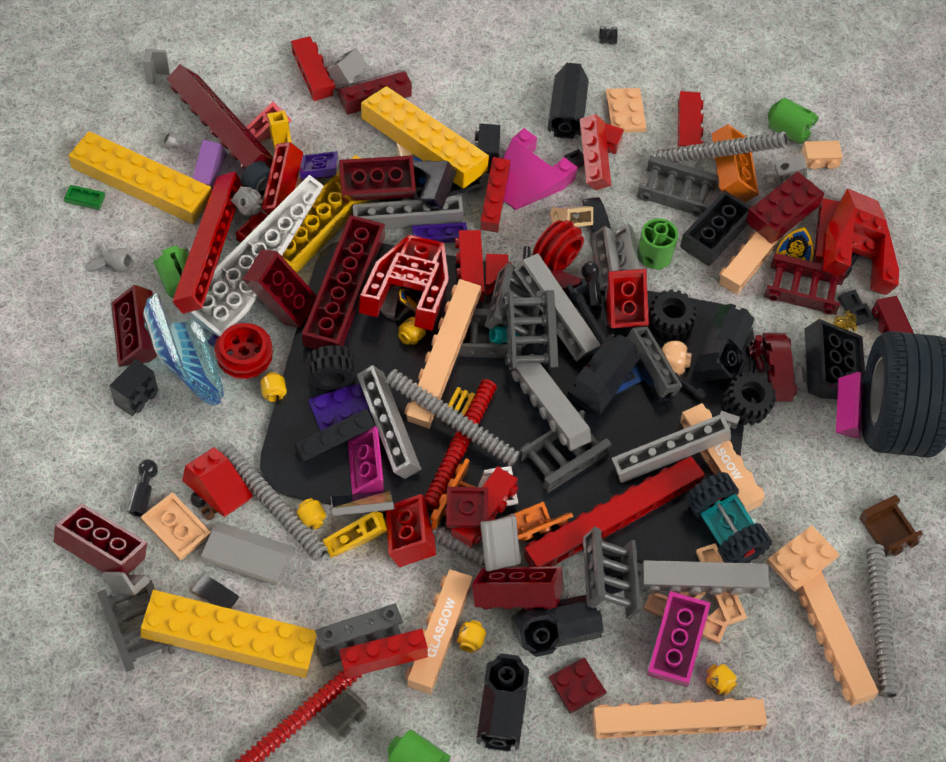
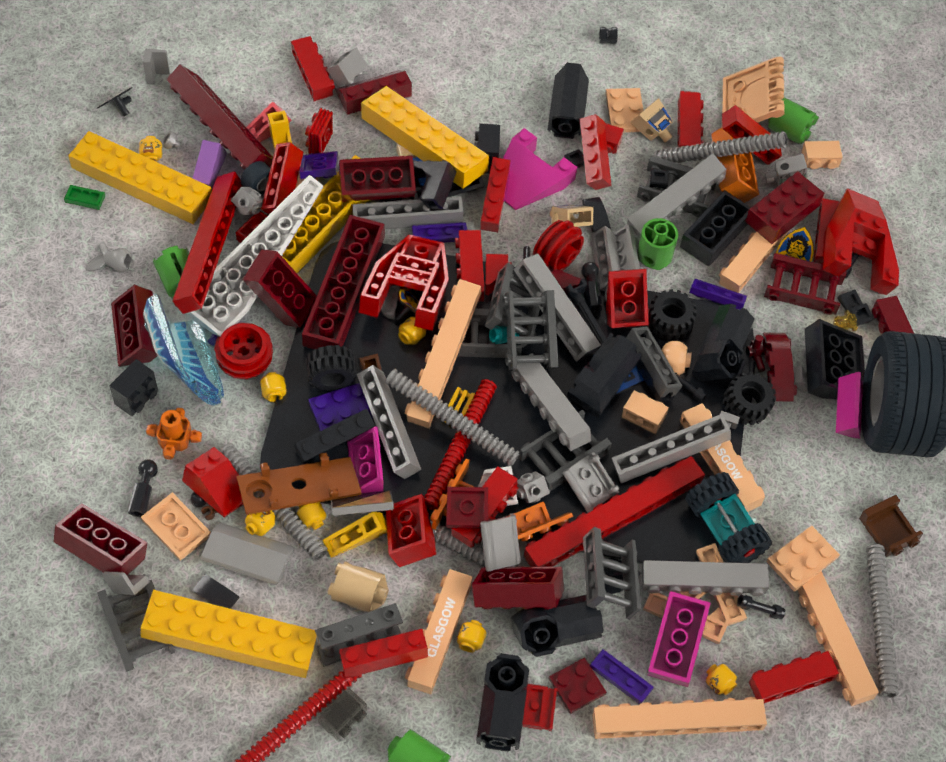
(121, 102): none -> black shield
(151, 148): none -> yellow head
(173, 432): none -> orange piece
(260, 522): none -> yellow head
(319, 132): none -> red brick
(323, 481): none -> dark orange piece
(359, 587): none -> tan cylinder
(368, 361): none -> reddish brown slope
(532, 487): none -> light grey brick
(539, 707): none -> red plate
(590, 481): none -> light grey piece
(621, 677): none -> dark purple plate
(644, 412): none -> light nougat brick
(654, 121): none -> tan torso
(659, 178): none -> black tile
(680, 193): none -> light grey brick
(717, 294): none -> dark purple plate
(741, 125): none -> red brick
(757, 90): none -> light nougat hinge
(775, 611): none -> black bar
(793, 677): none -> red brick

